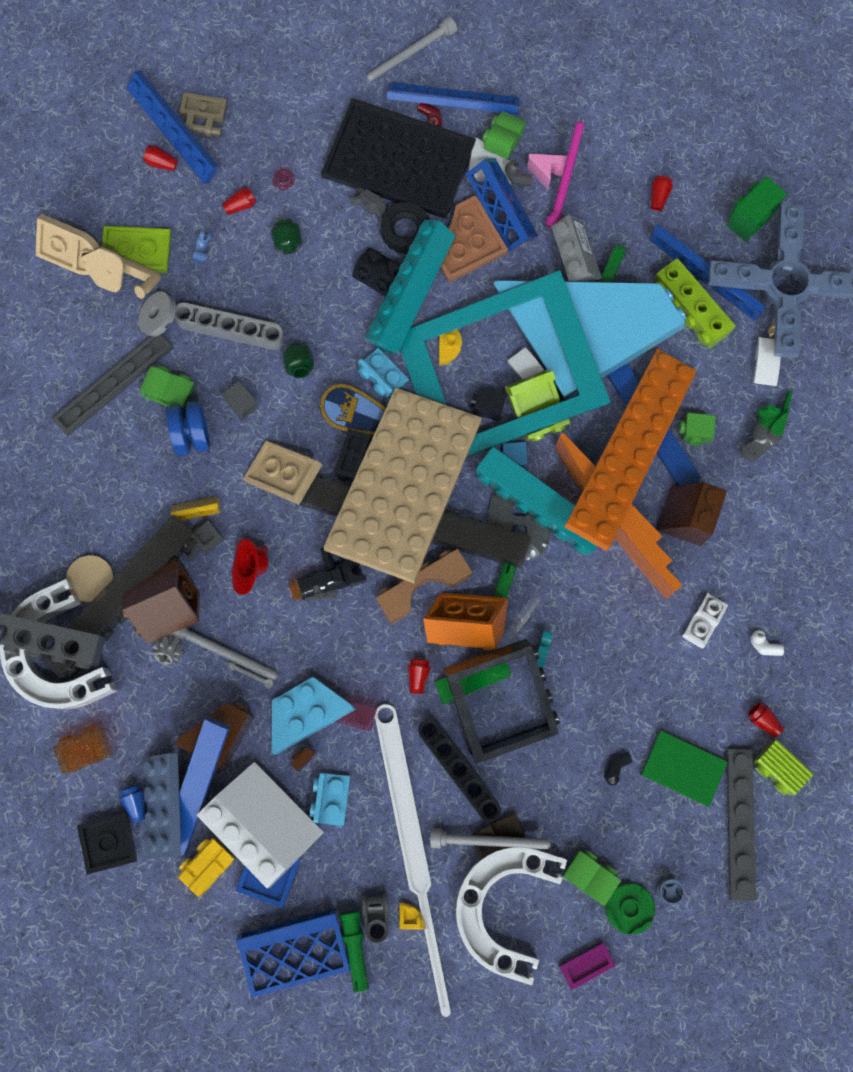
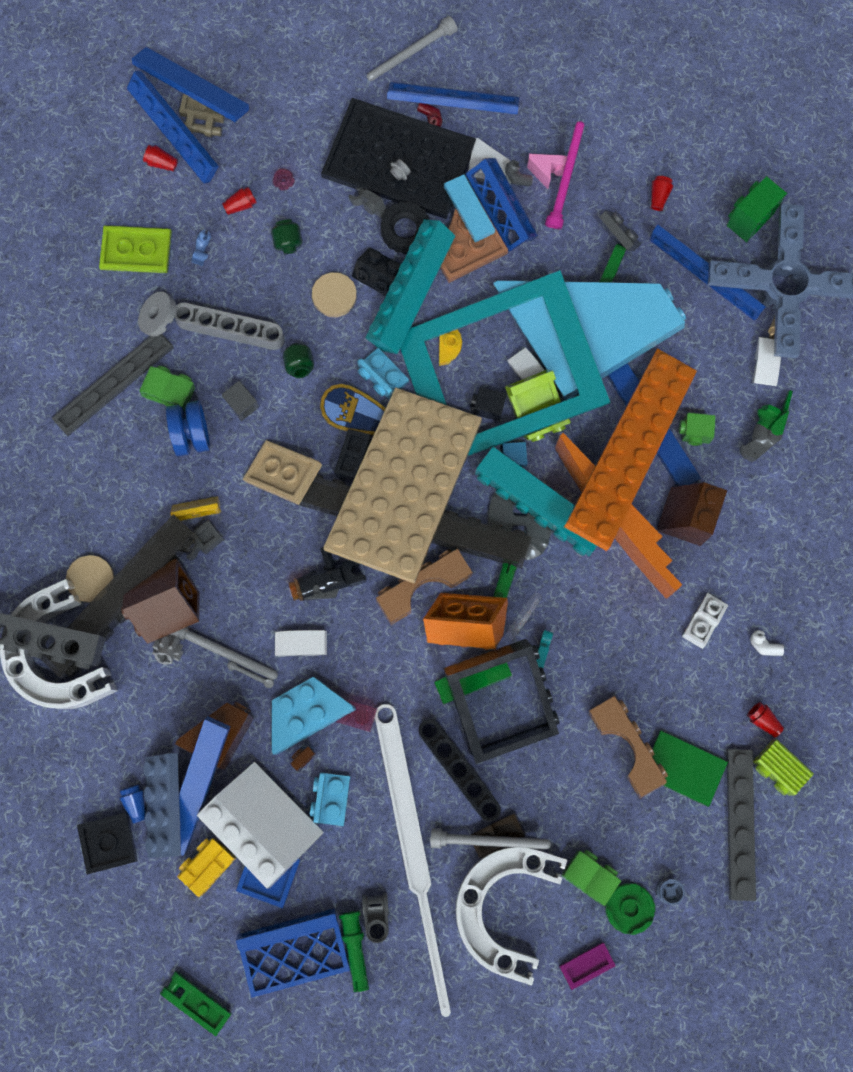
(82, 255): tan plate -> none
(82, 750): clear orange brick -> none
(190, 84): none -> blue tile
(196, 1004): none -> green plate
(248, 564): red piece -> none
(301, 643): none -> white slope
(334, 294): none -> tan tile
(400, 170): none -> light grey plate
(410, 917): yellow tile -> none
(418, 674): red cone -> none
(469, 208): none -> medium azure tile
(504, 134): bright green brick -> none
(576, 250): light grey brick -> none
(612, 719): none -> medium nougat arch
(614, 766): black arm -> none
(626, 236): none -> dark grey plate
(699, 308): lime brick -> none

